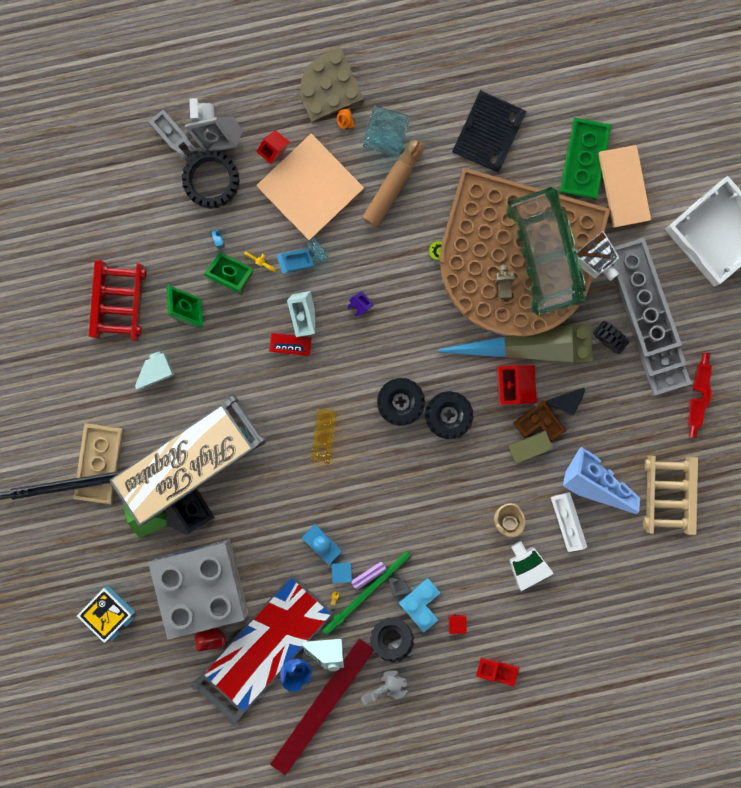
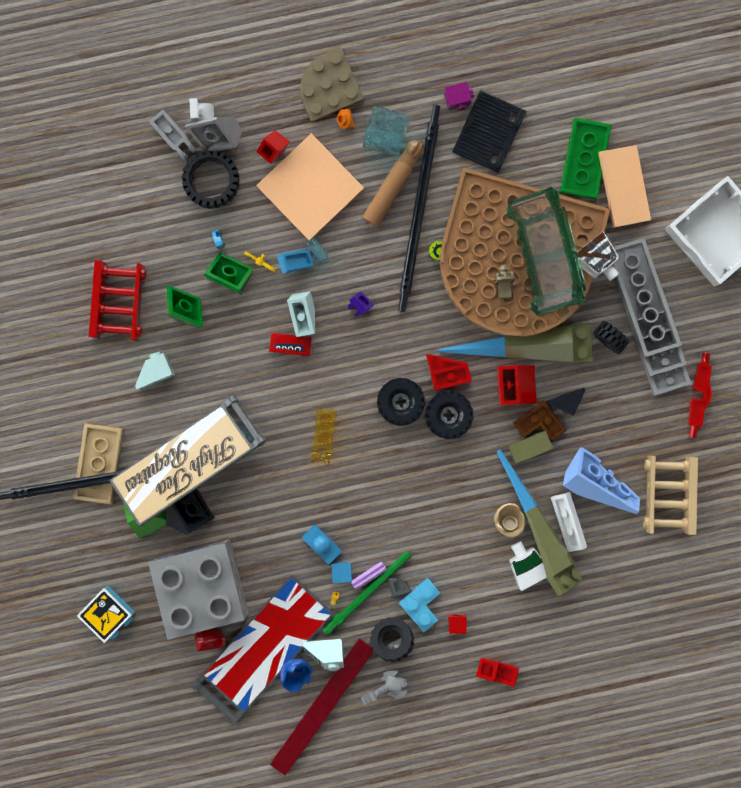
(430, 141): none -> black axle
(447, 372): none -> red wing
(458, 96): none -> magenta brick
(554, 555): none -> olive plate

